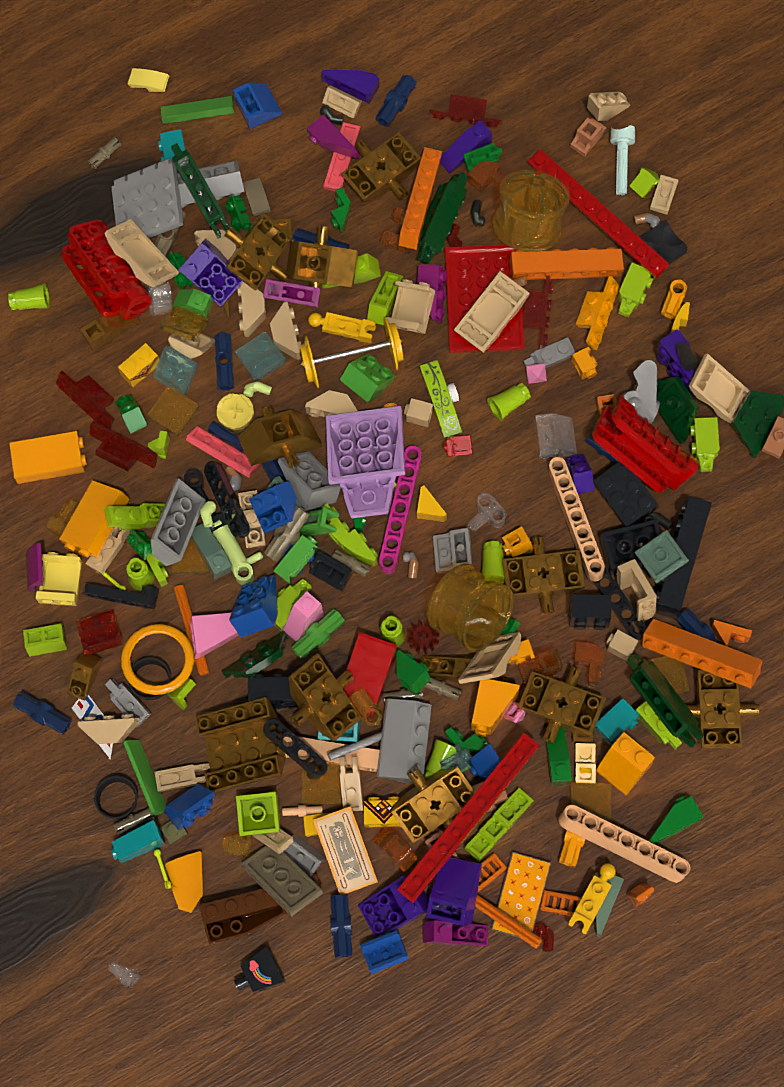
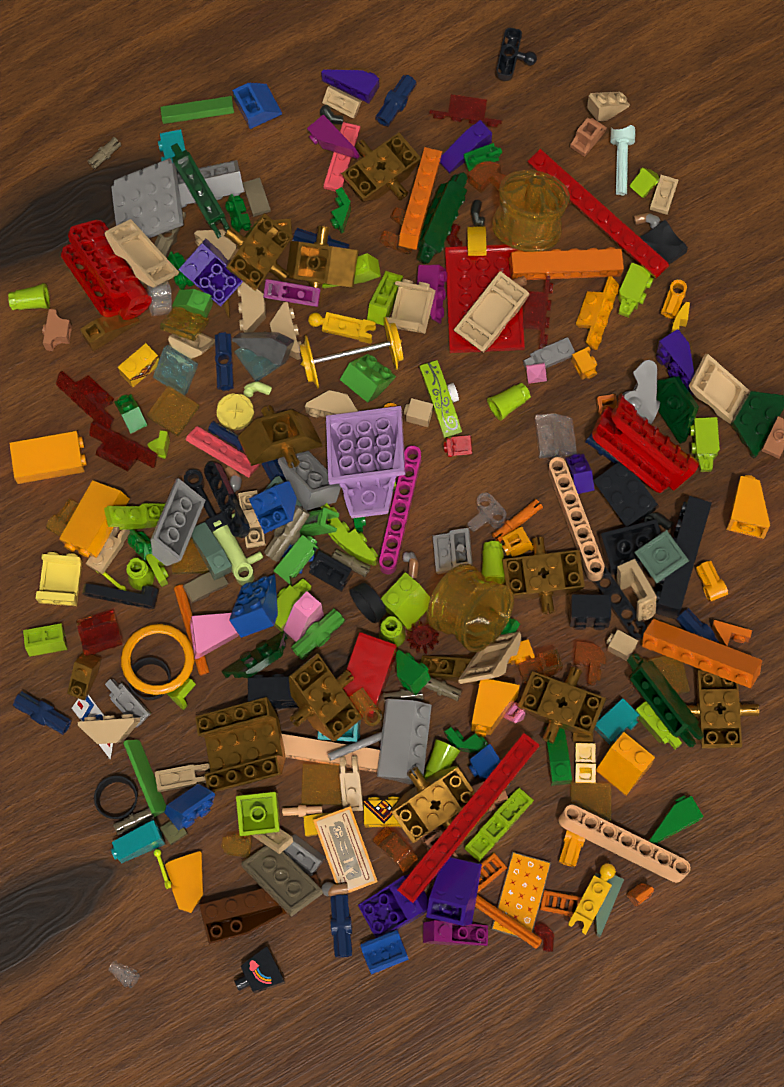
(34, 567): magenta slope -> none
(56, 330): none -> nougat brick
(149, 79): light yellow slope -> none
(203, 586): none -> dark tan slope
(206, 512): yellowish green arm -> none
(267, 344): none -> flat silver slope
(297, 745): black beam -> none
(332, 889): none -> medium nougat arm
(368, 602): none -> black tyre
(406, 601): none -> lime slope
(429, 508): yellow slope -> none
(458, 759): clear light blue bracket -> none
(476, 241): none -> yellow slope
(508, 63): none -> black piece
(517, 520): none -> orange pin
(687, 357): clear smoke cone -> none
(712, 585): none -> light orange piece
(749, 509): none -> light orange slope

